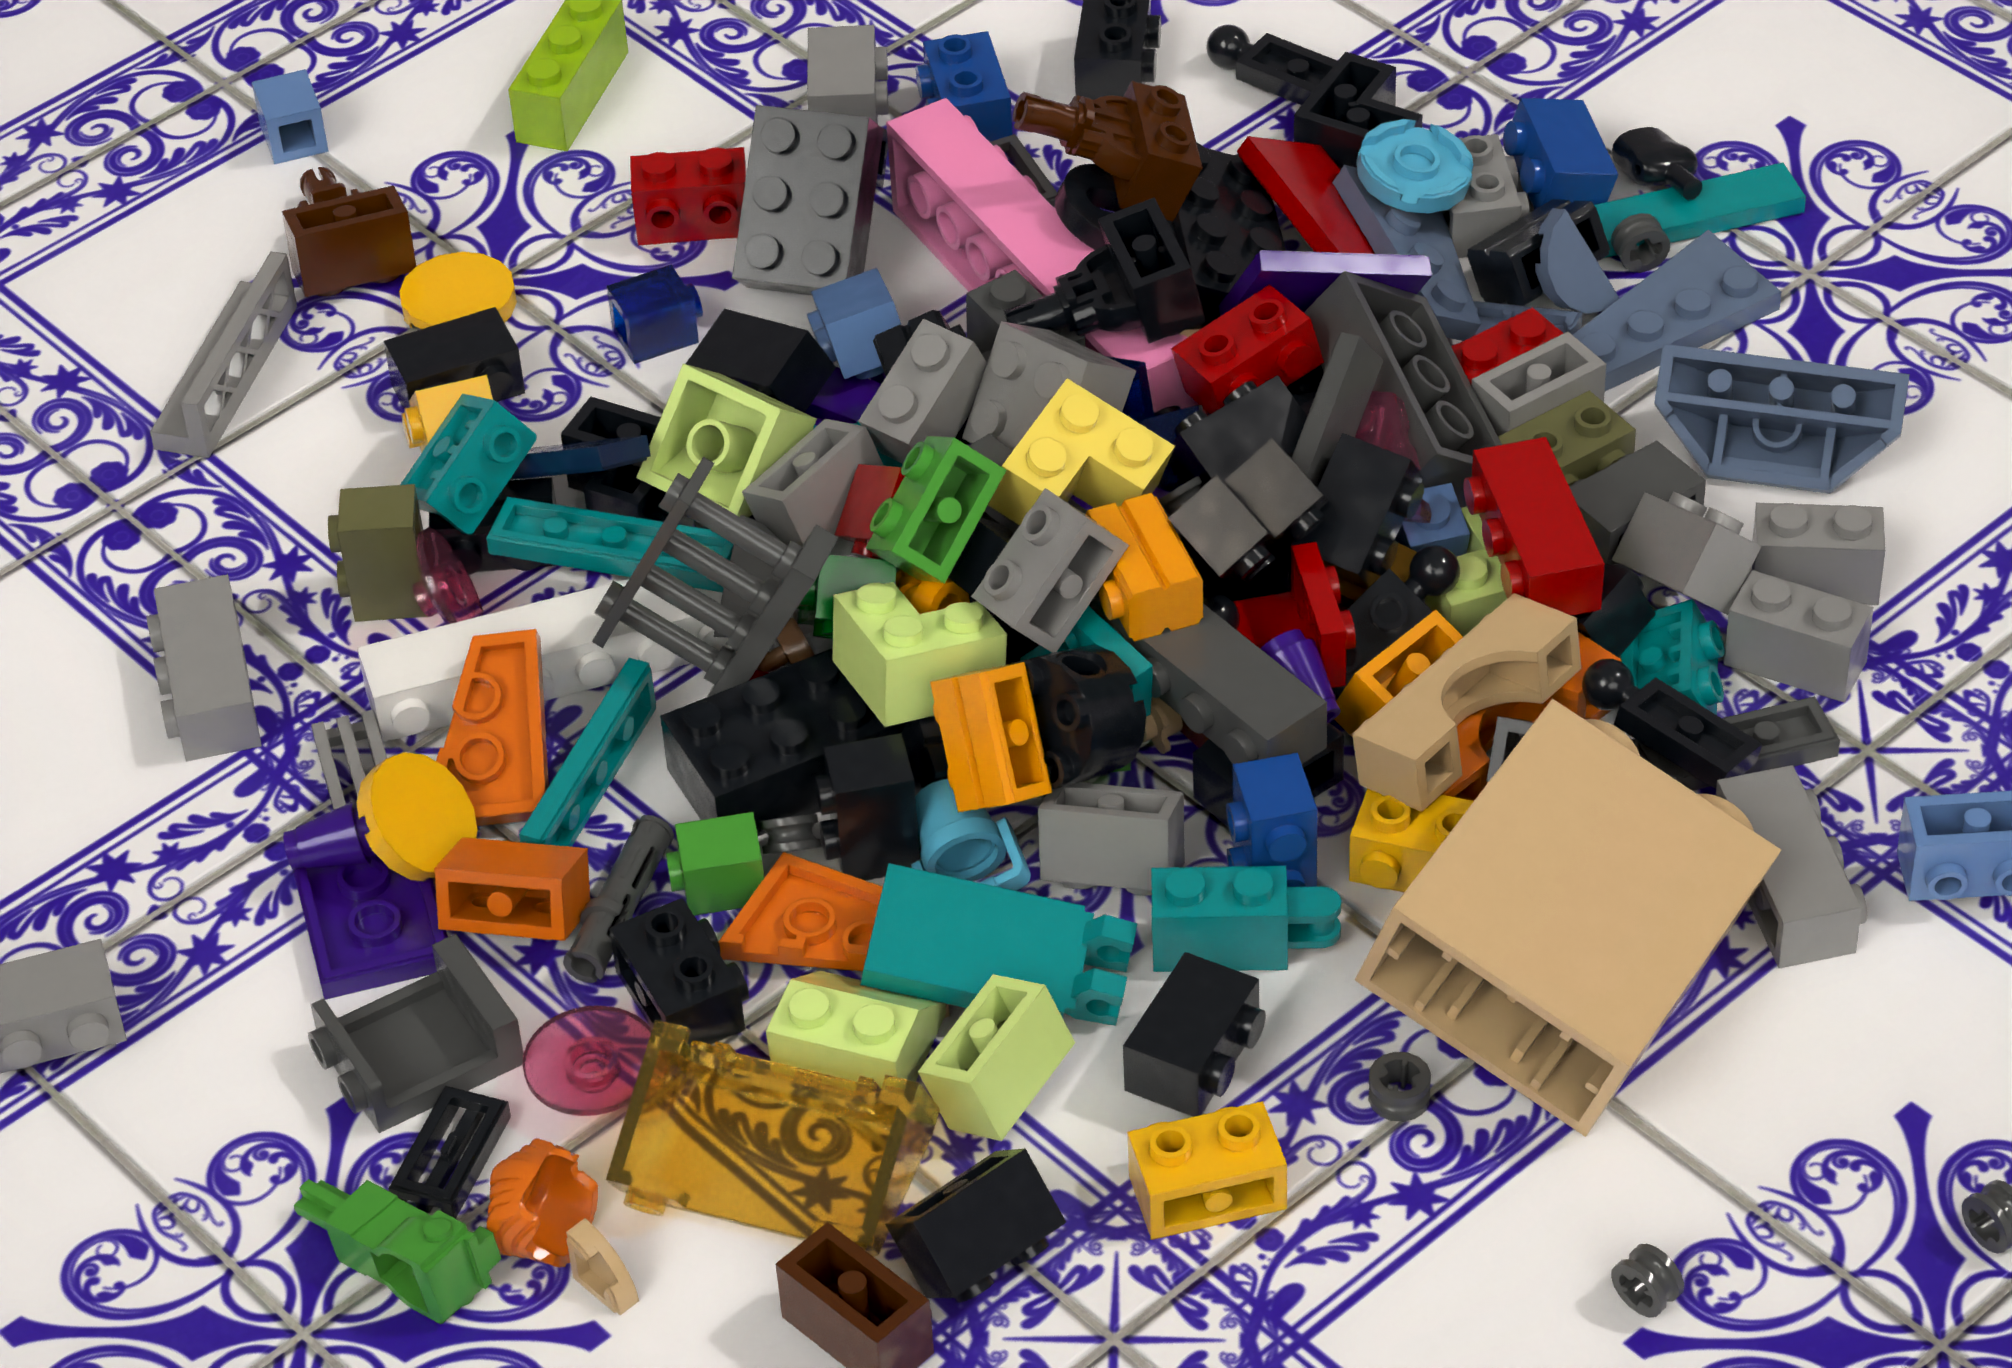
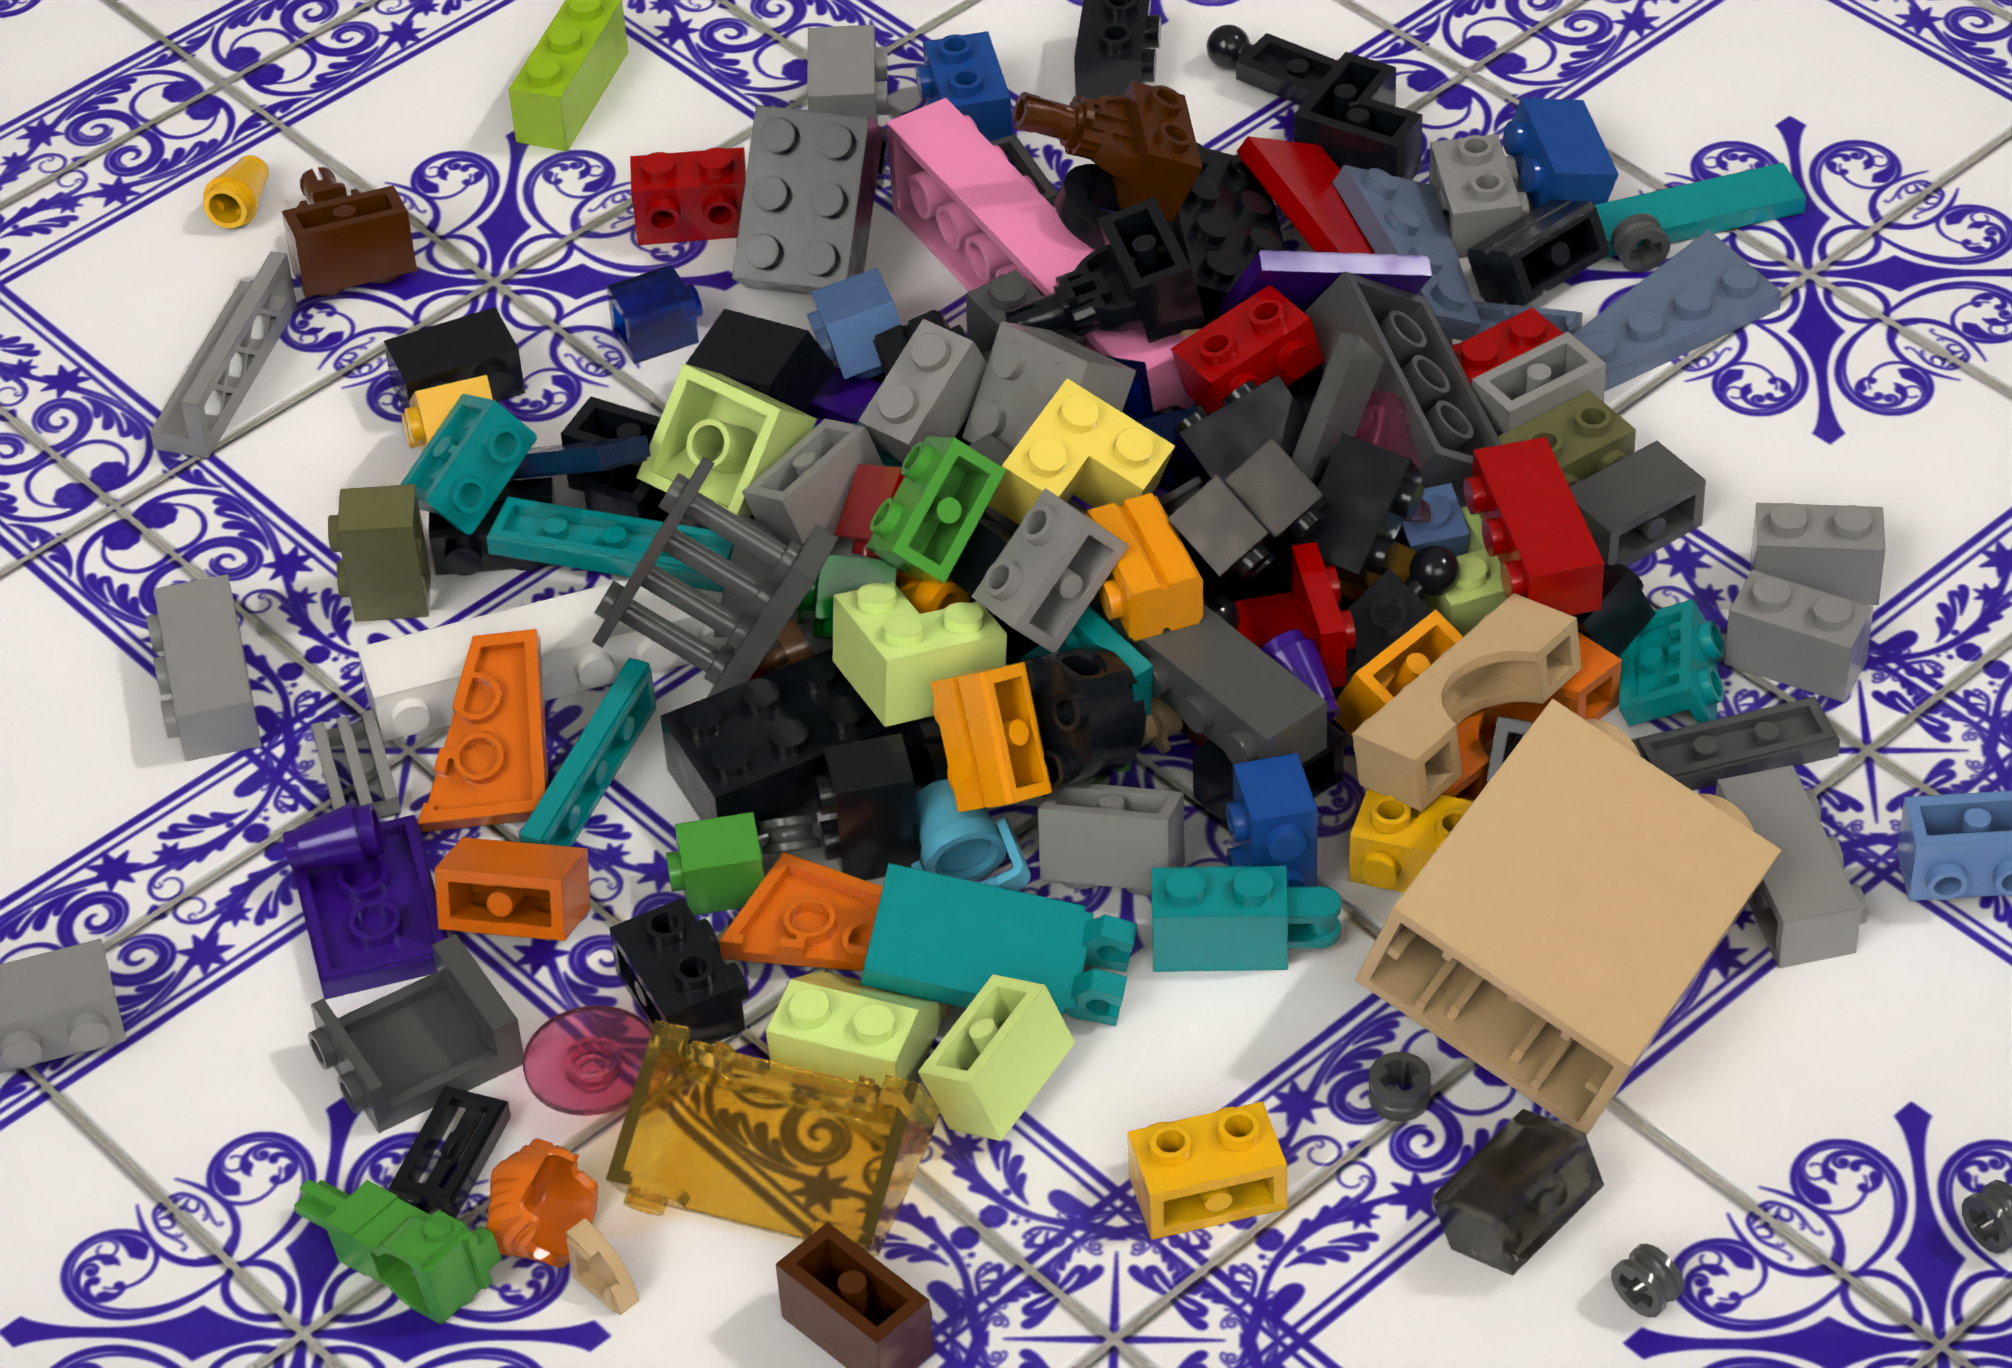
(236, 192): none -> yellow cone
(290, 116): medium blue brick -> none
(414, 813): yellow tile -> none
(444, 581): clear pink dish -> none
(456, 287): yellow tile -> none
(617, 898): dark grey pin -> none
(977, 1225): black brick -> none
(1193, 1035): black brick -> none
(1414, 166): medium azure tile -> none
(1517, 1191): none -> clear smoke brick
(1569, 269): sand blue tile -> none
(1657, 160): black piece -> none
(1671, 723): black plate -> none
(1686, 551): light grey brick -> none
(1778, 416): sand blue wedge -> none

